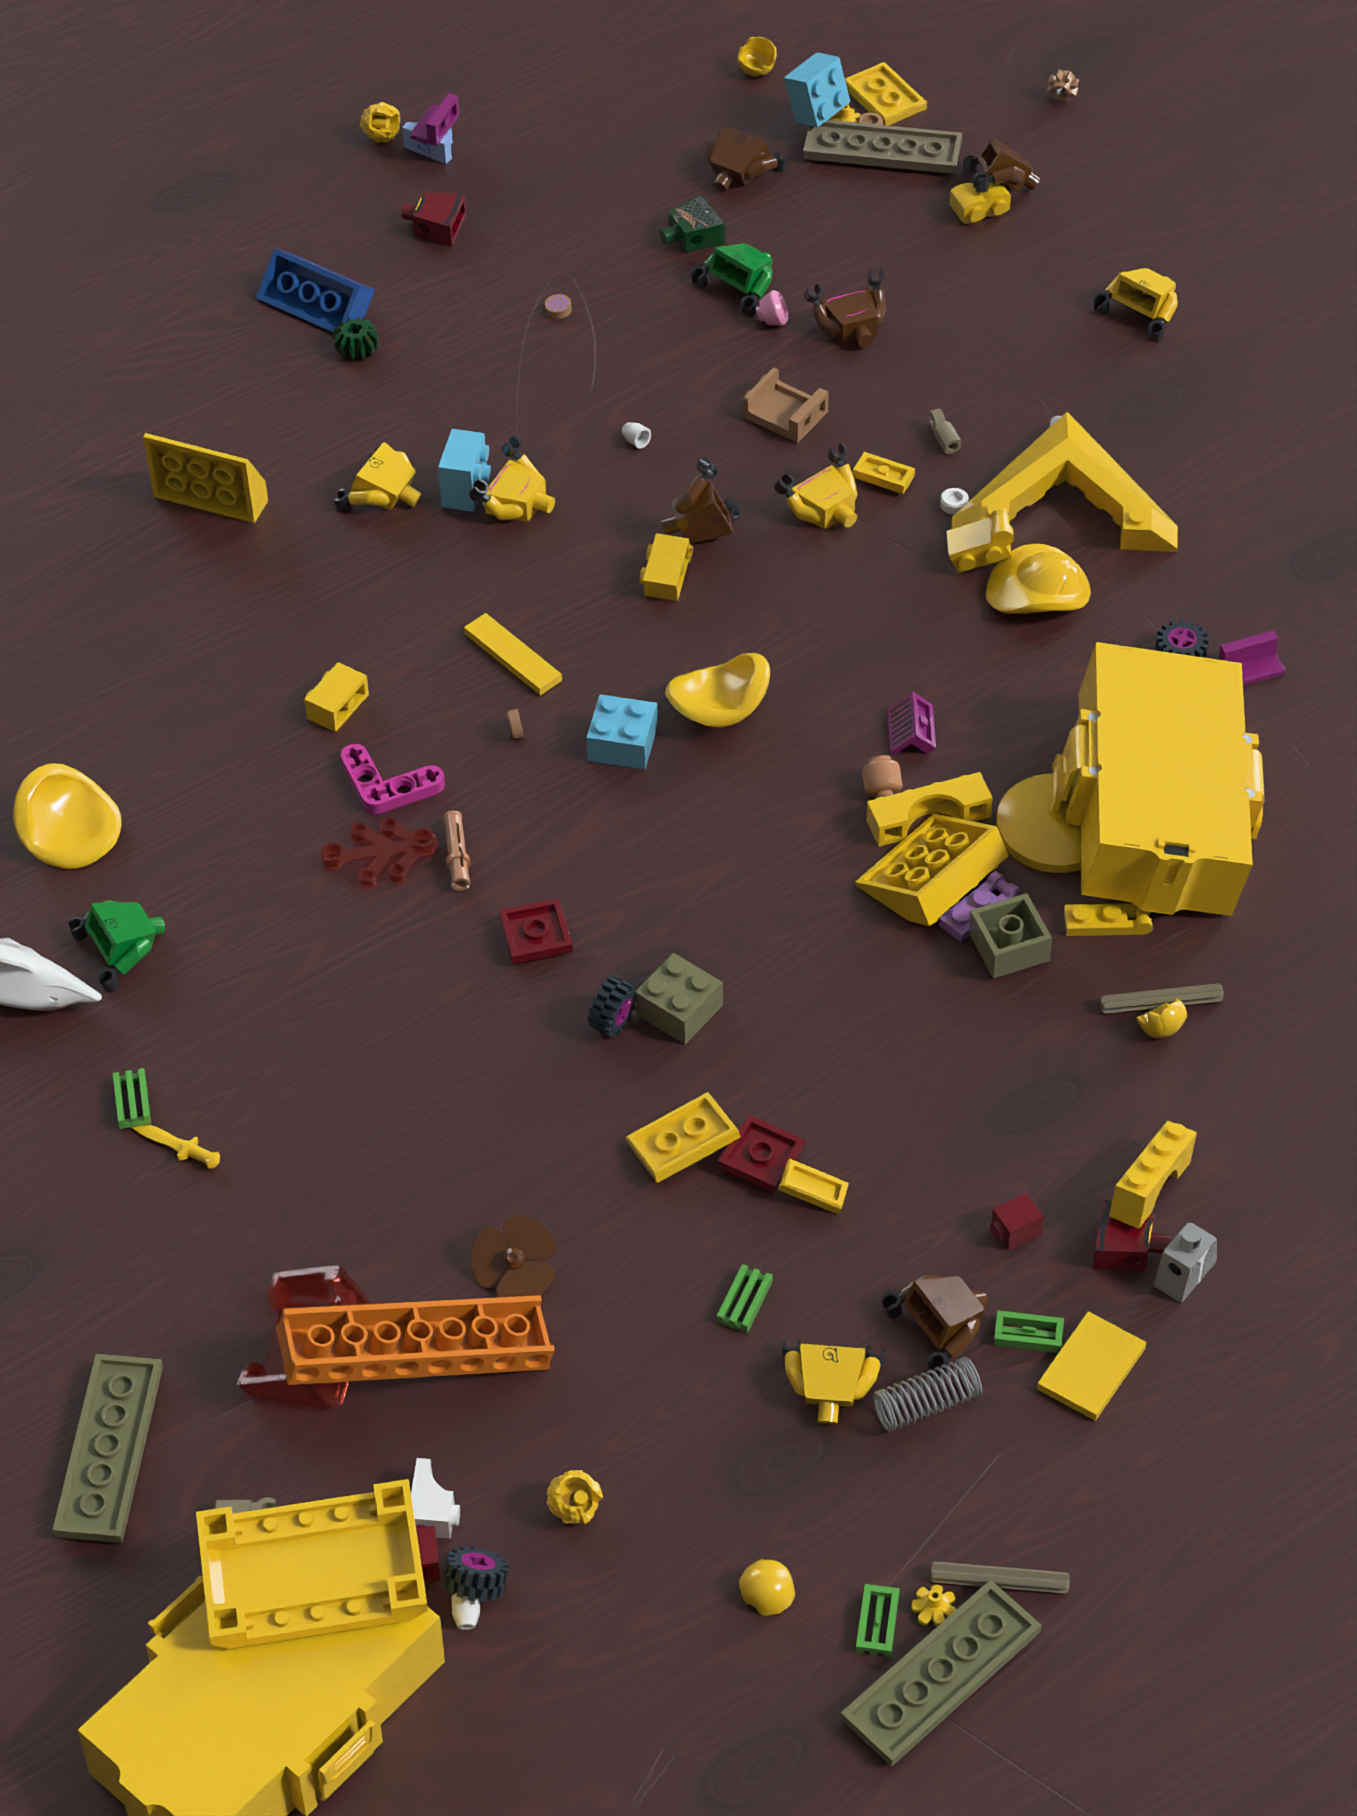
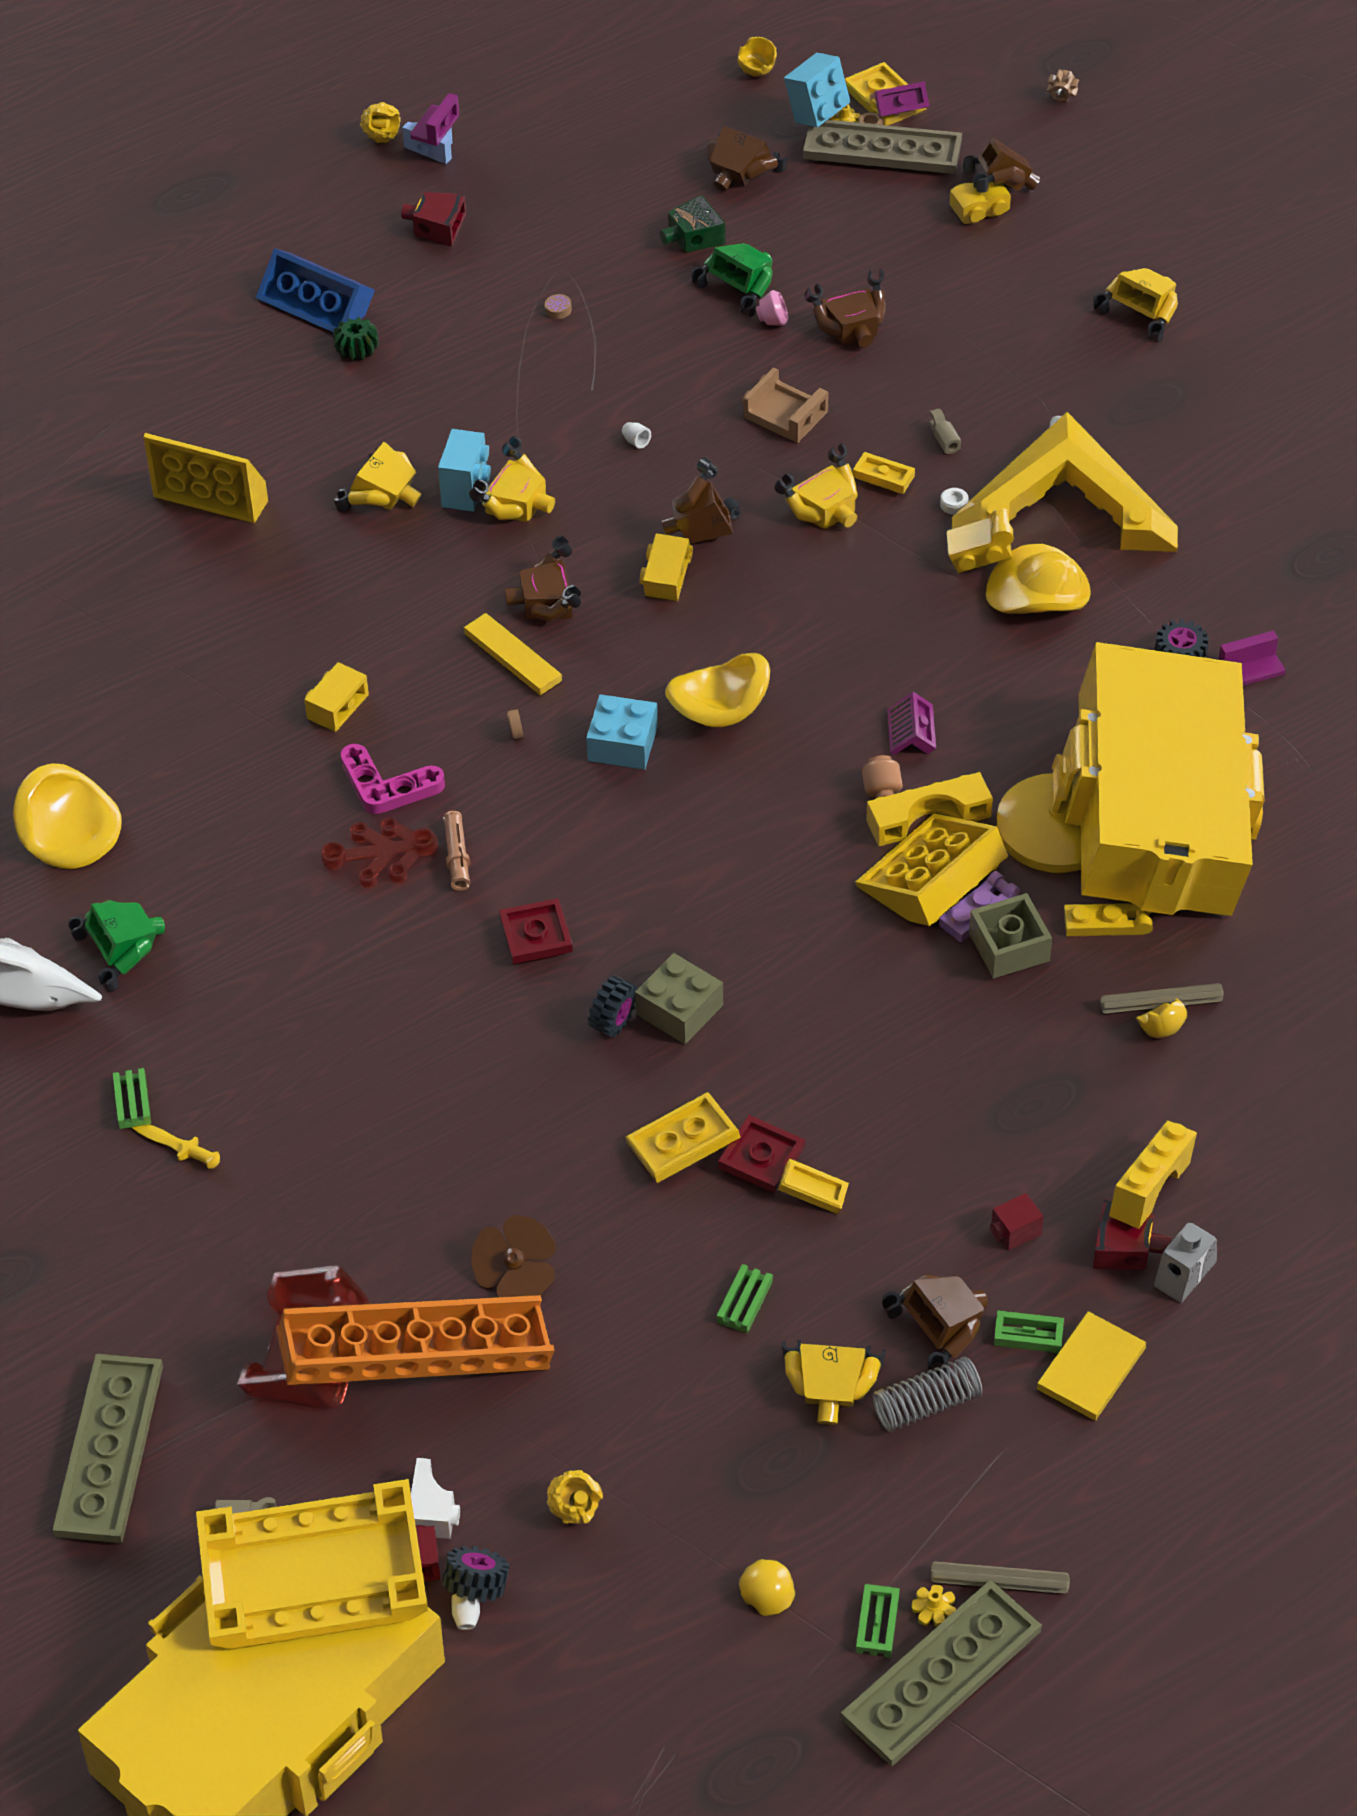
(546, 588): none -> reddish brown torso
(901, 99): none -> magenta panel

